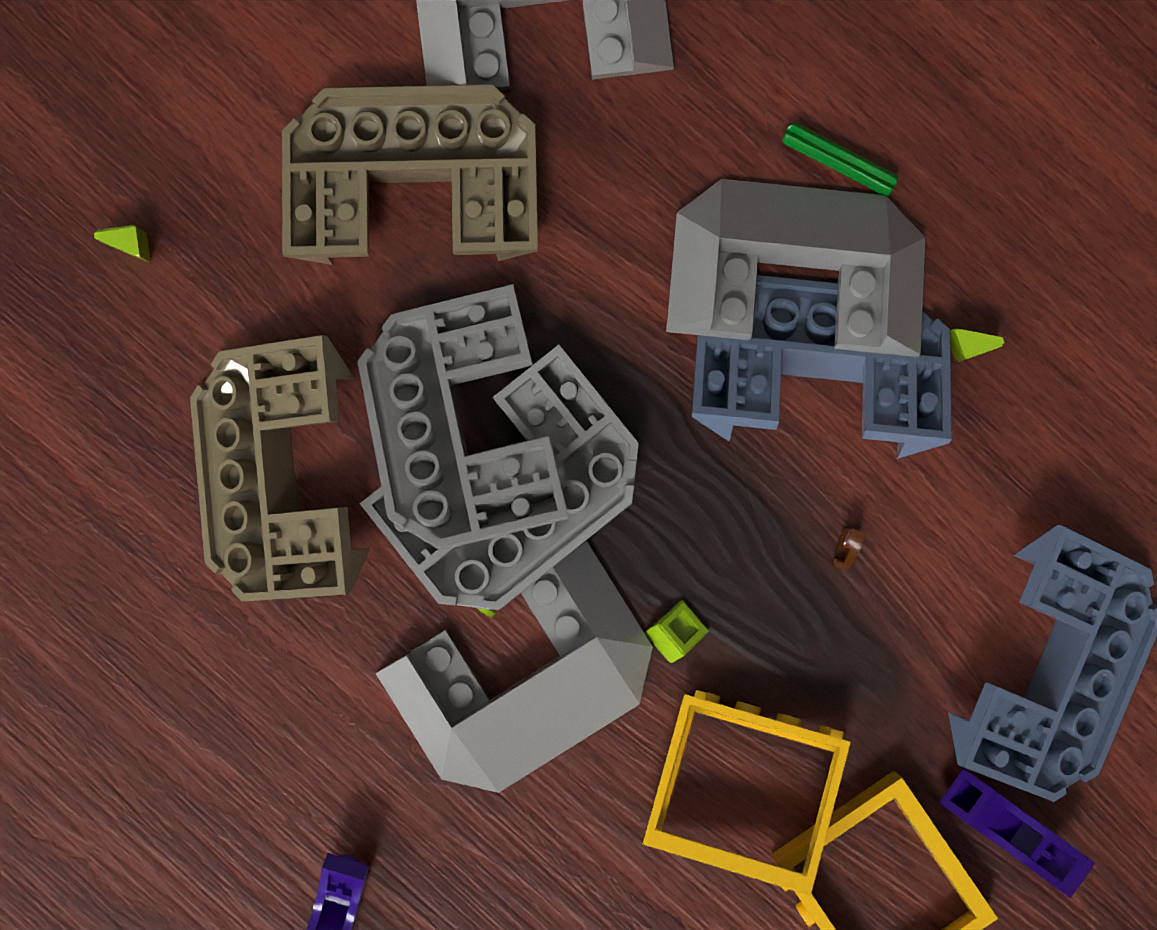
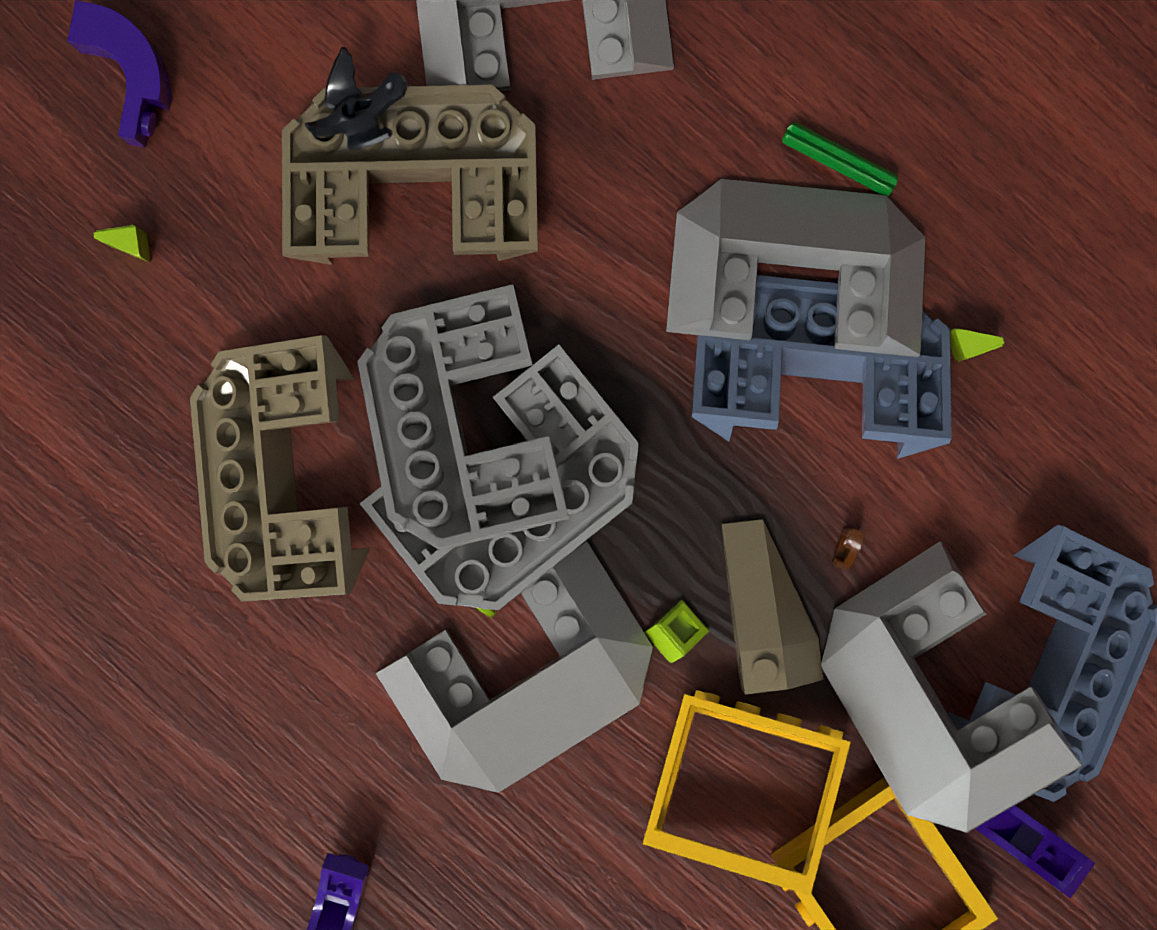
(111, 35): none -> dark purple arch
(353, 111): none -> black animal
(770, 624): none -> dark tan wedge
(929, 764): none -> light grey slope

